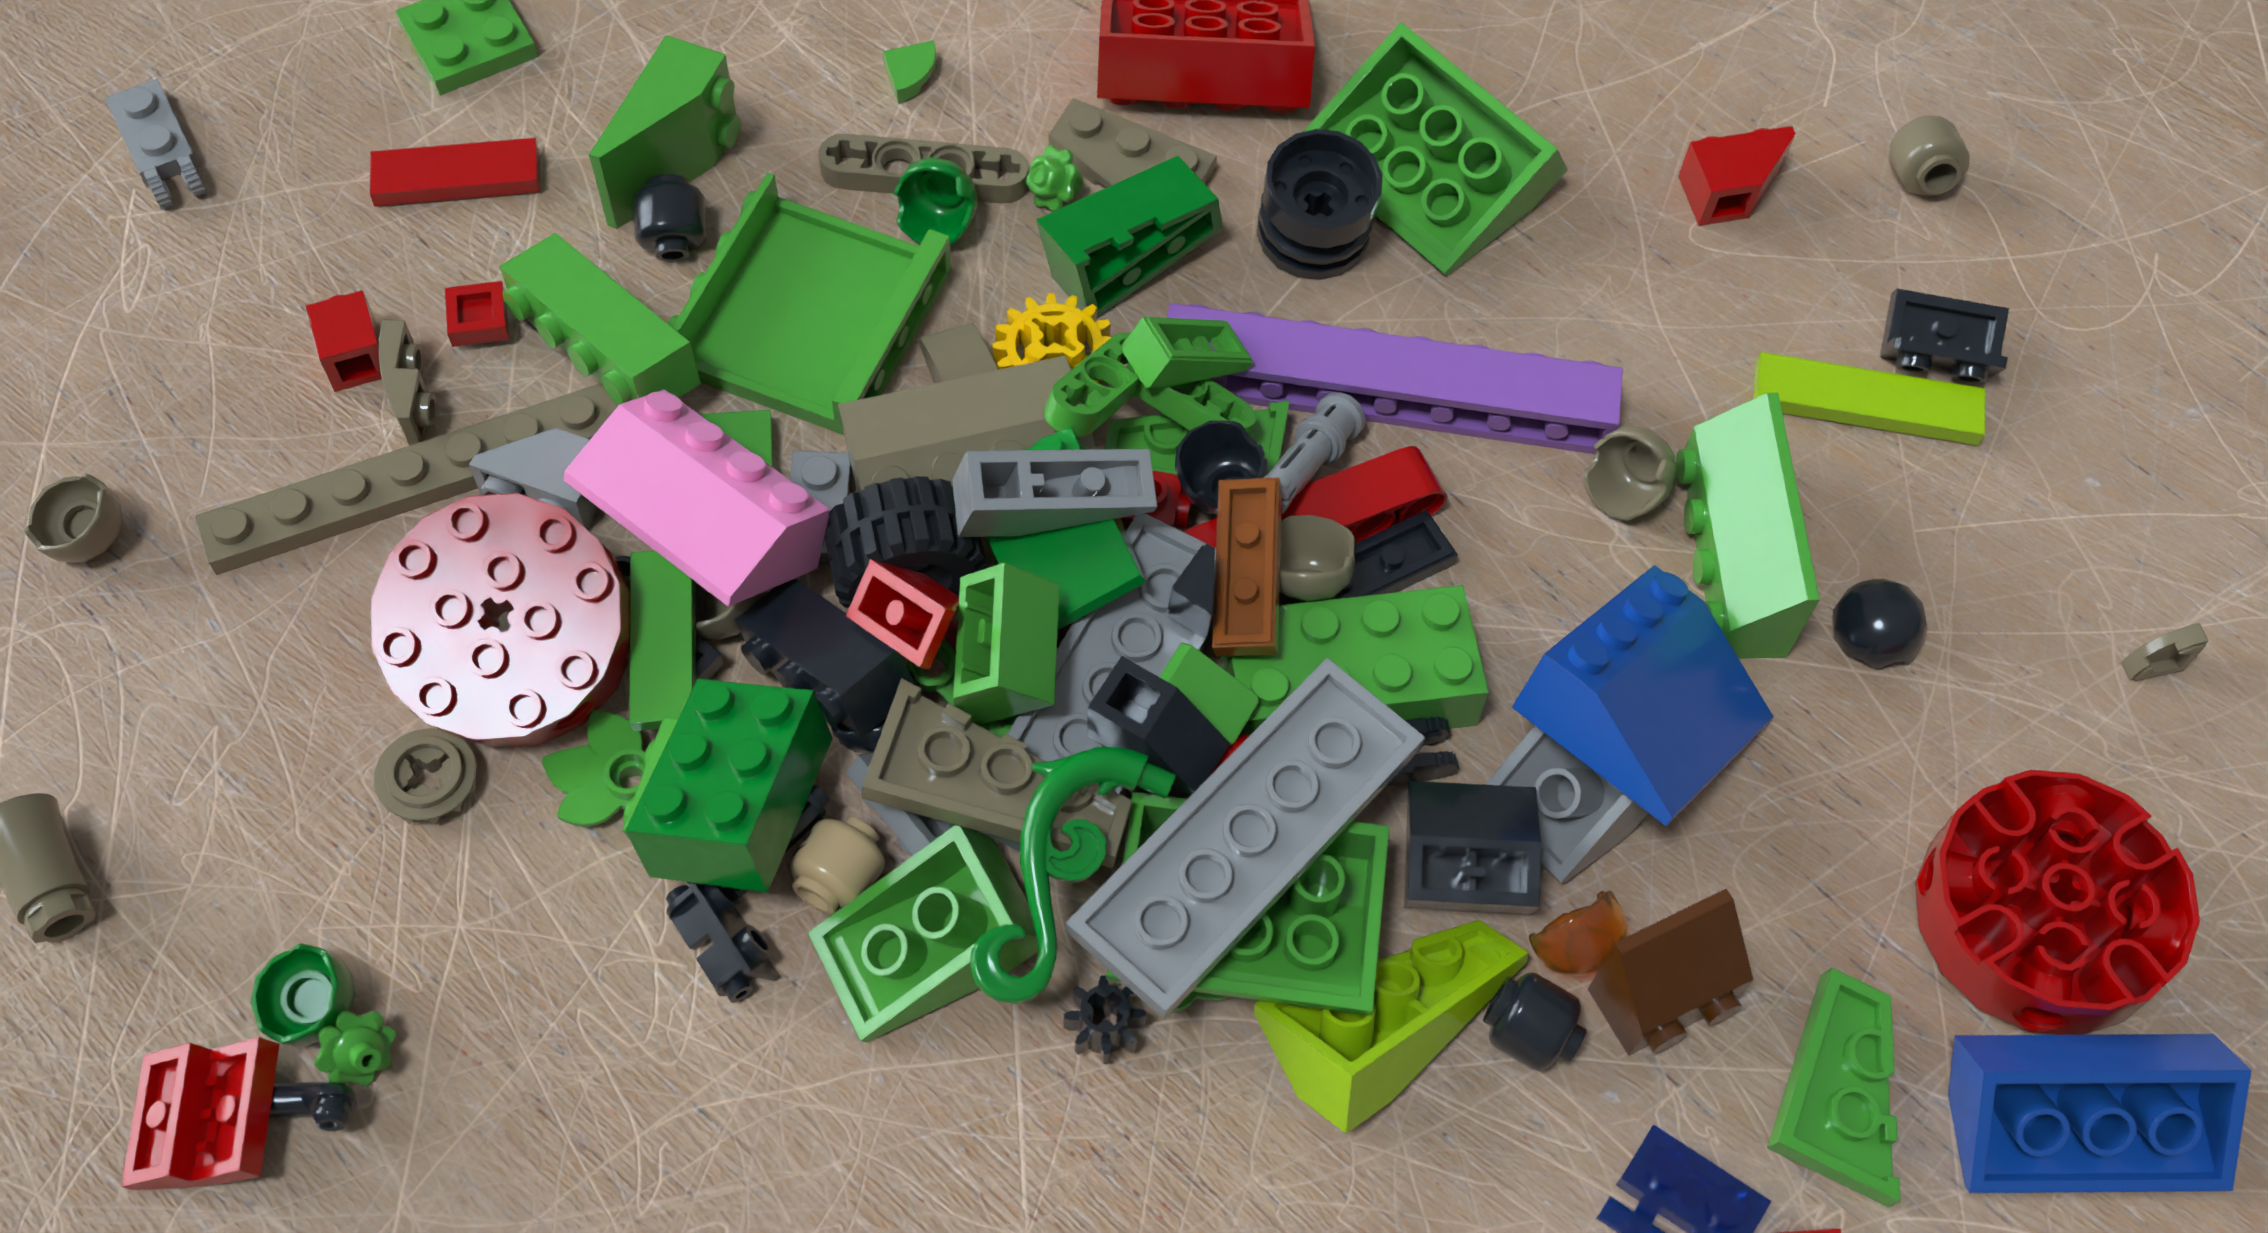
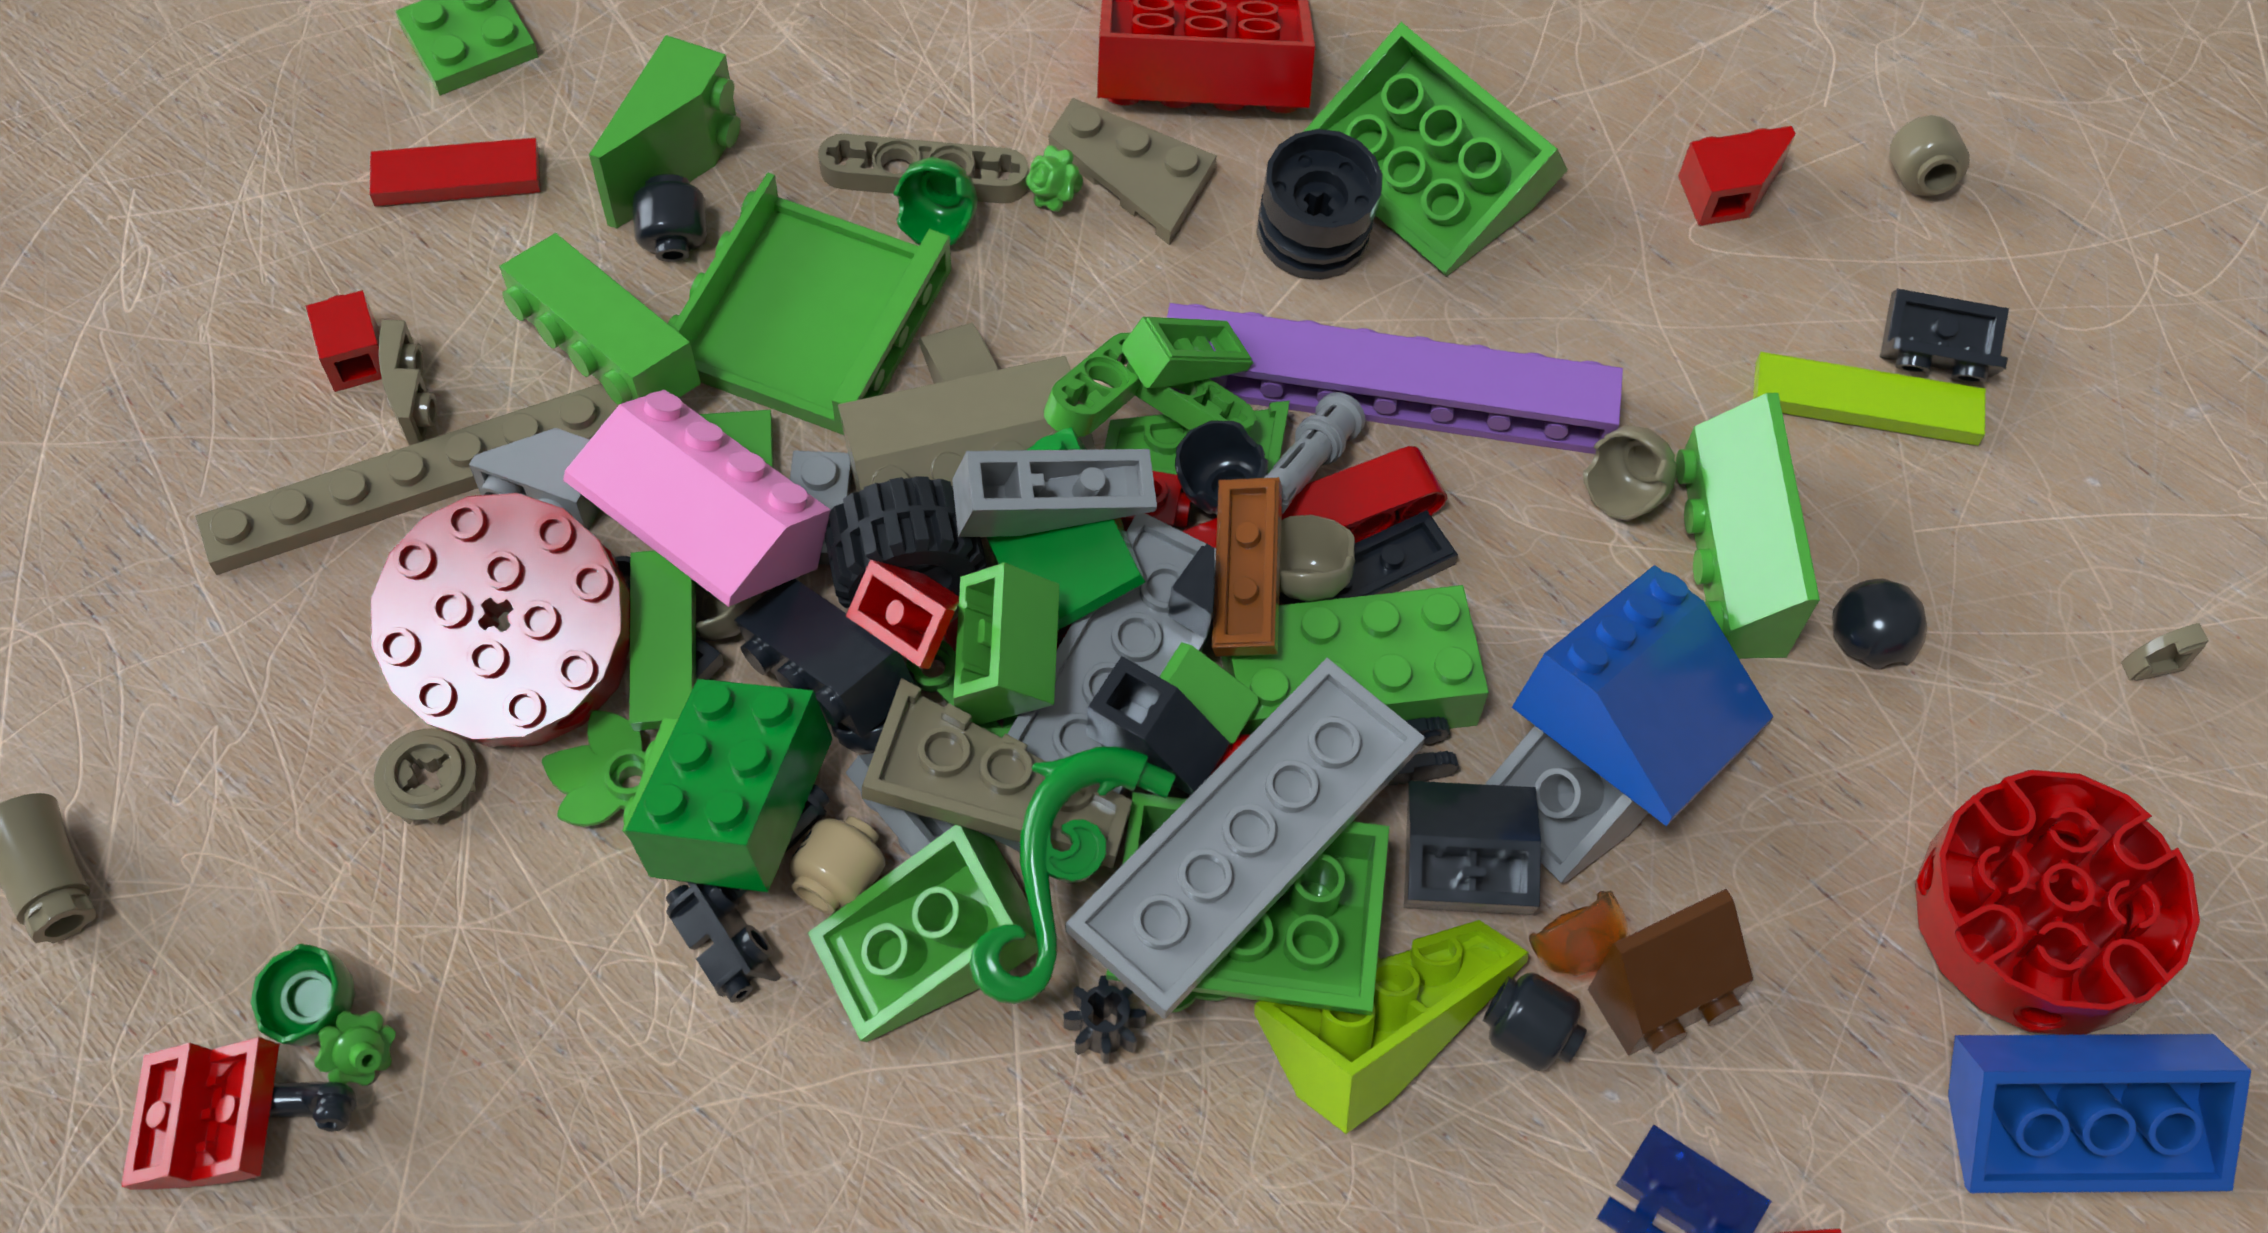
(74, 519): dark tan hair -> none
(155, 139): light grey hinge -> none
(476, 314): red plate -> none
(910, 68): bright green tile -> none
(1049, 333): yellow gear -> none
(1128, 233): green wedge -> none
(1838, 1090): bright green wing -> none

